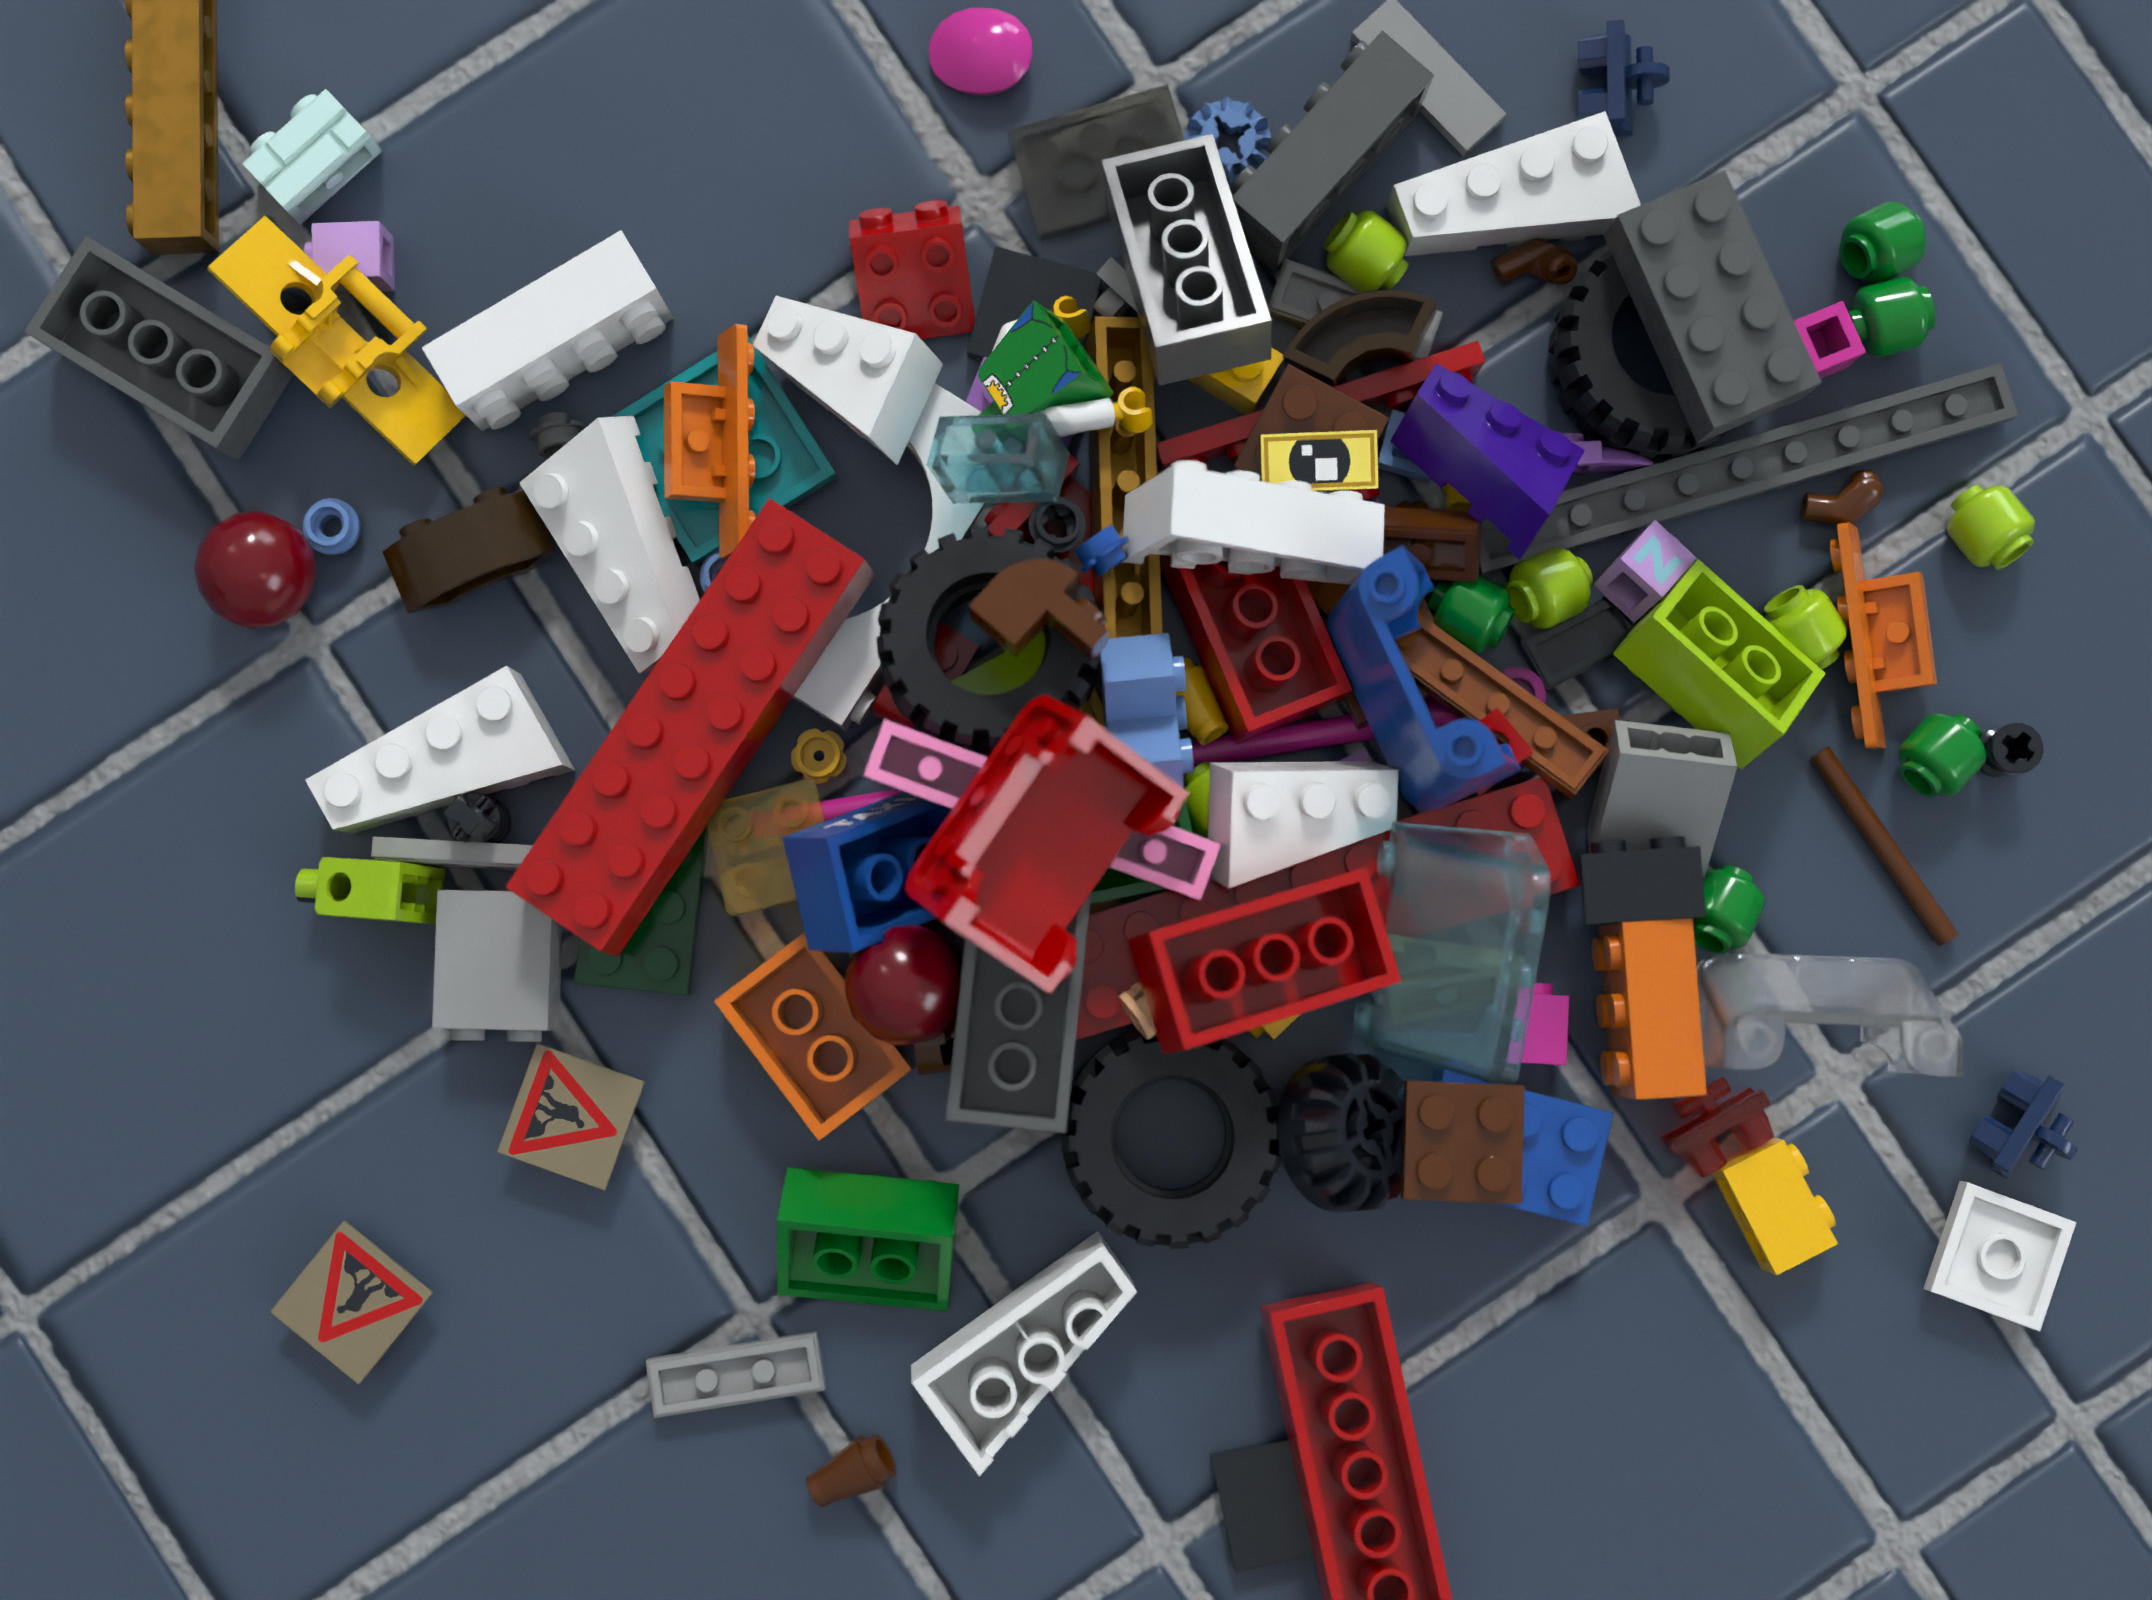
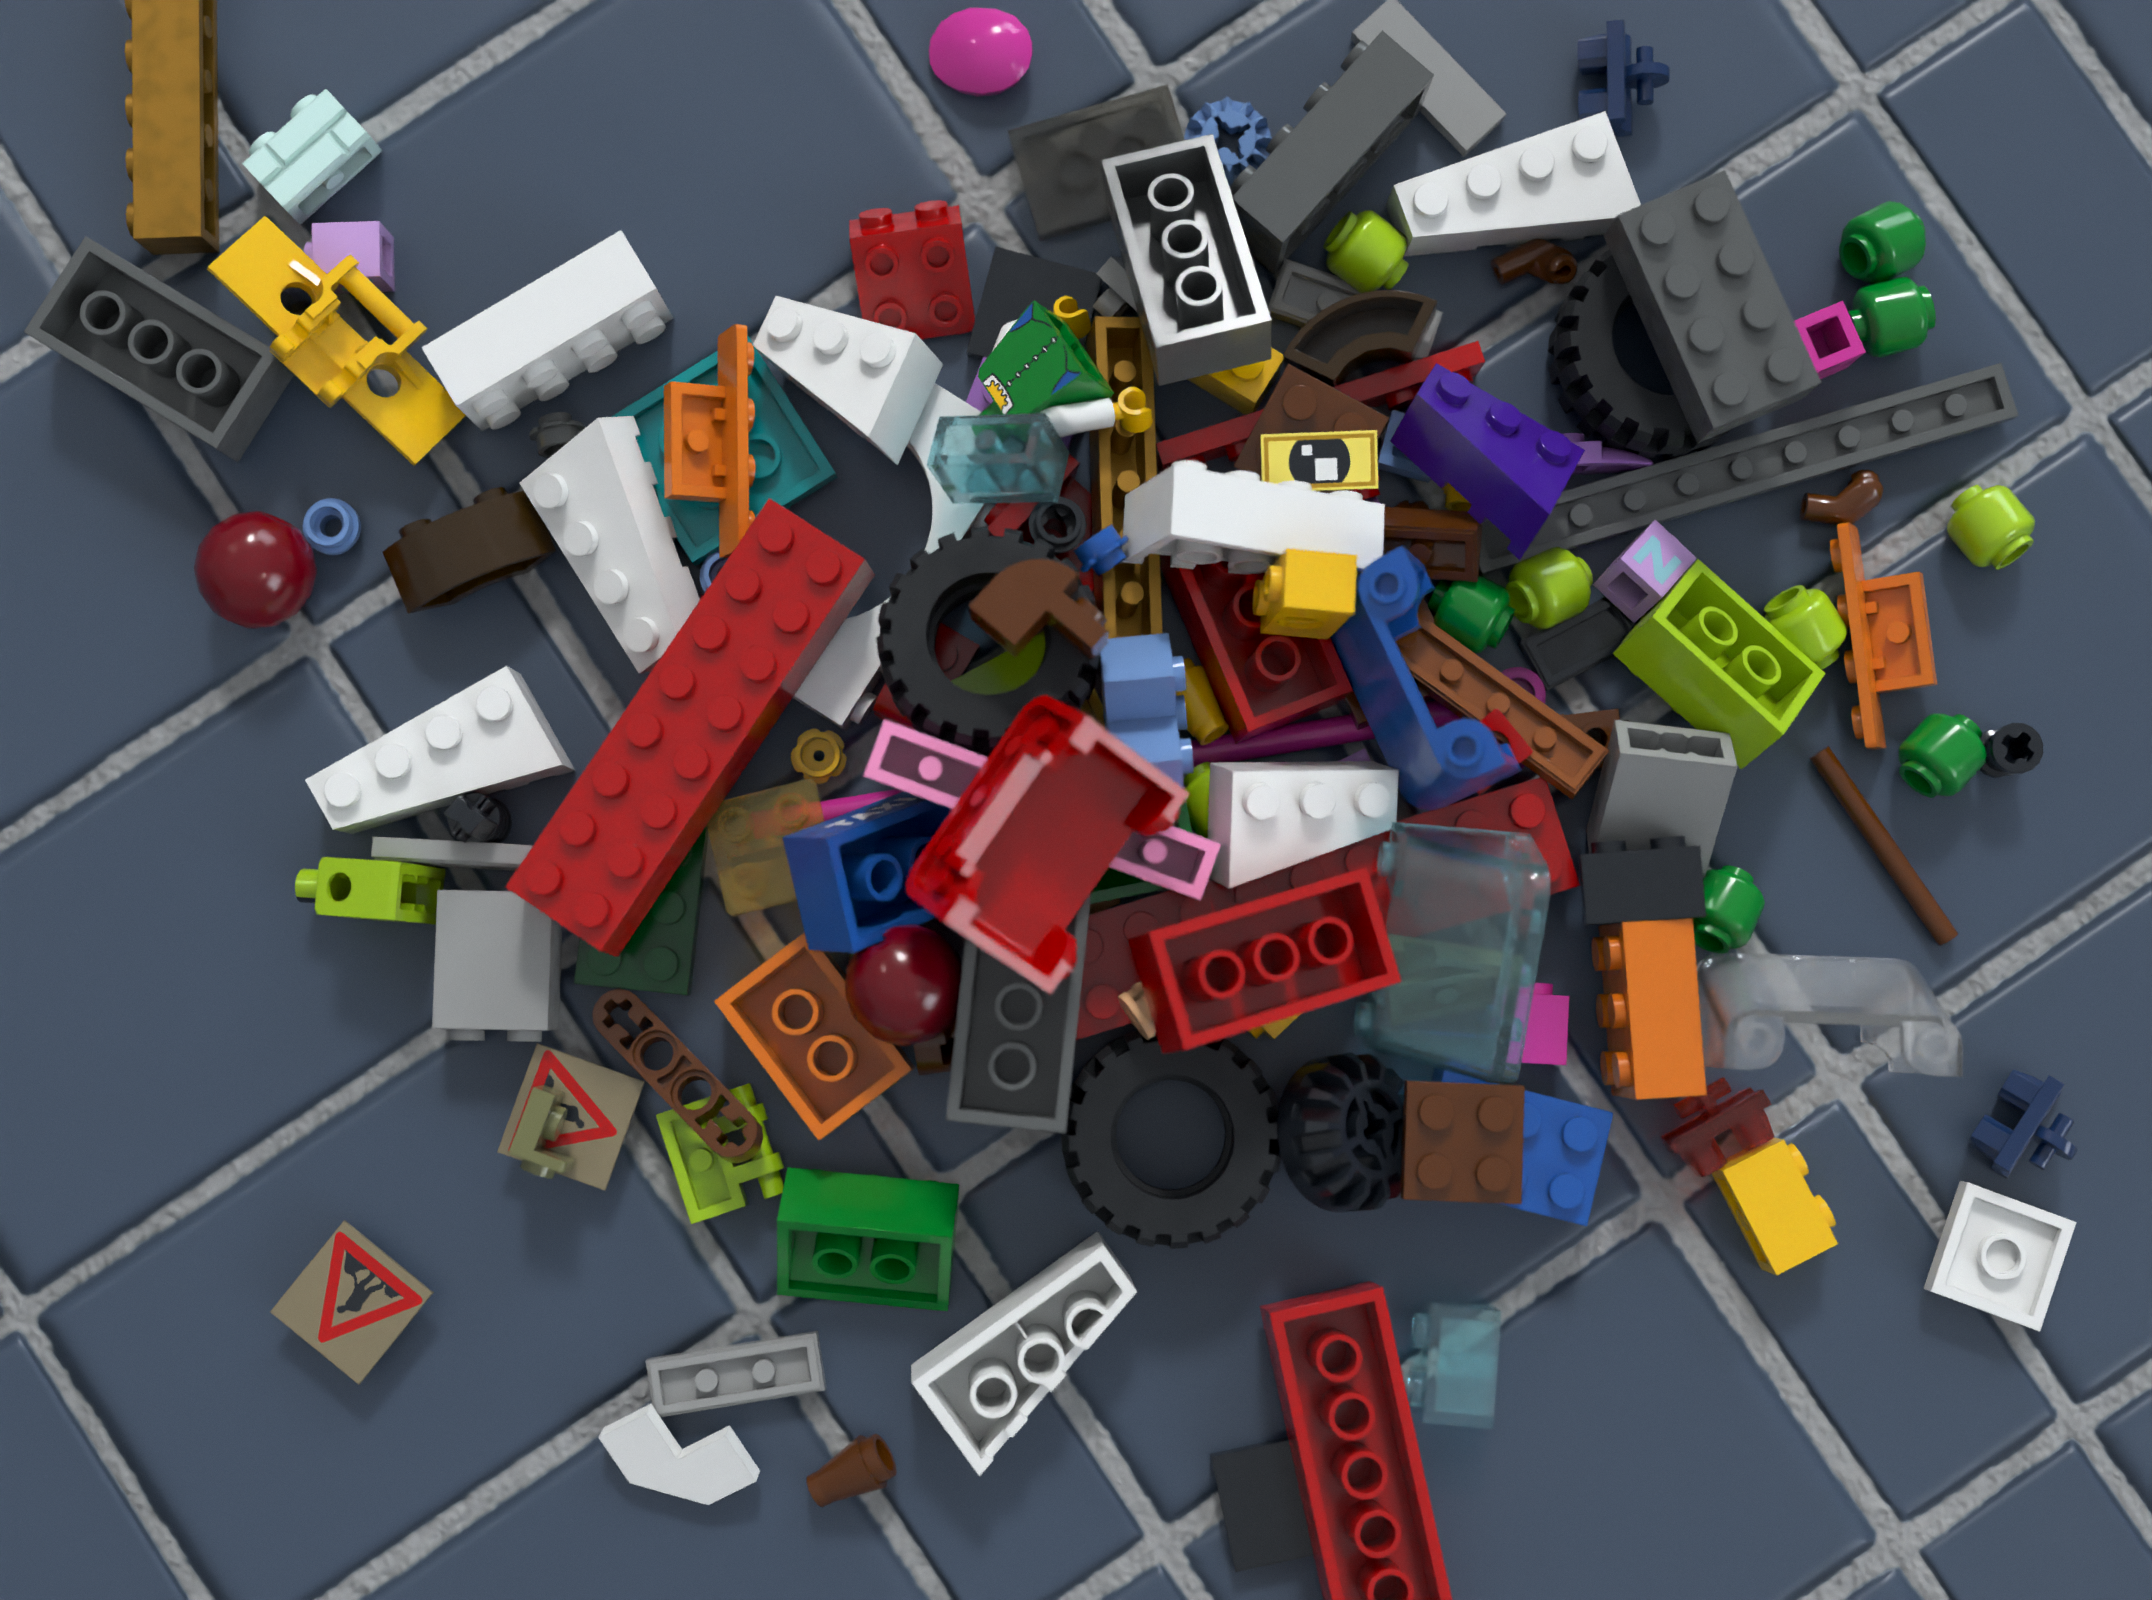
(541, 1121): none -> olive bracket
(656, 1461): none -> white tile
(677, 1075): none -> reddish brown beam
(705, 1179): none -> lime plate
(1306, 593): none -> yellow brick
(1455, 1363): none -> clear light blue brick

